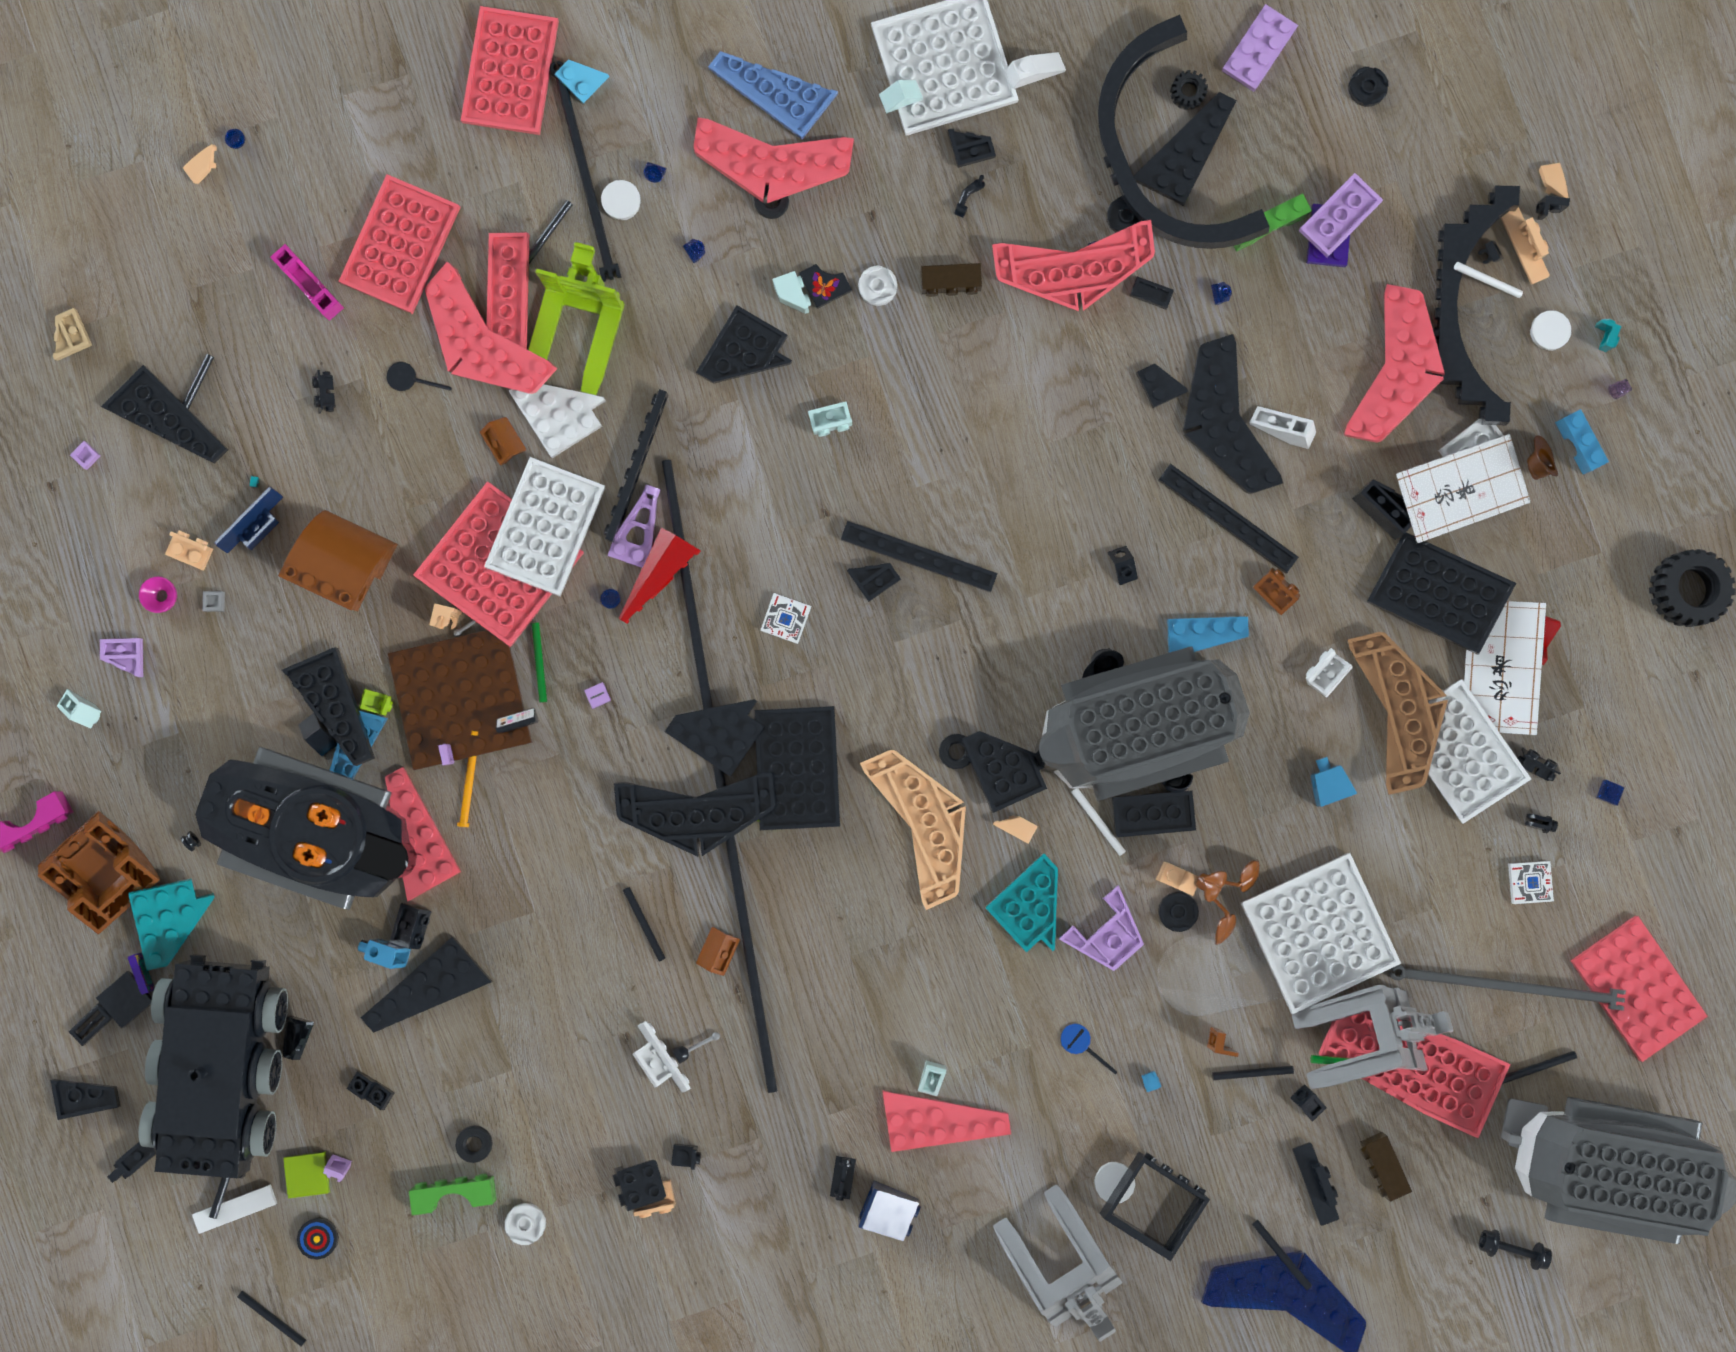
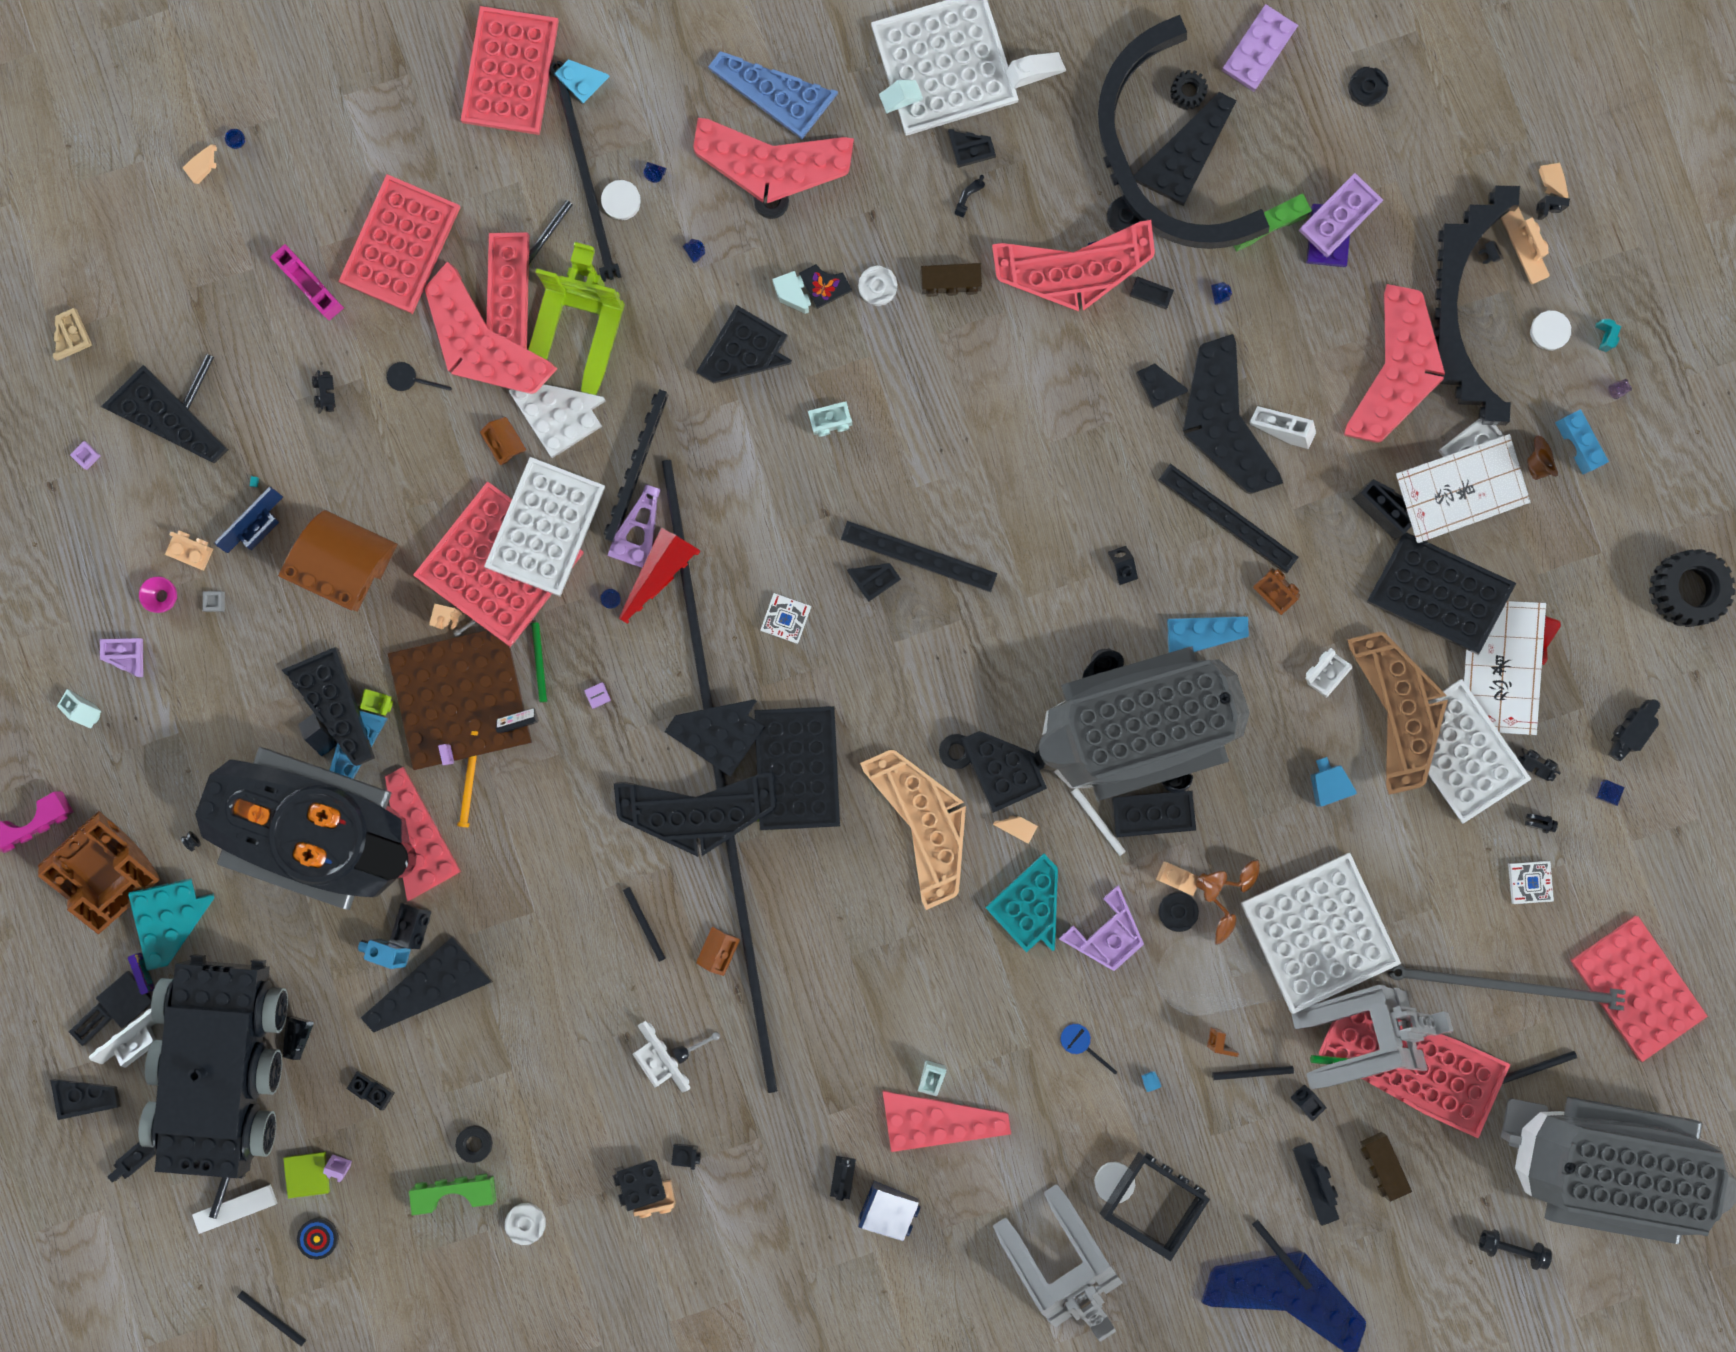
(129, 1043): none -> white bracket
(1488, 279): white bar -> none
(1635, 730): none -> black hinge

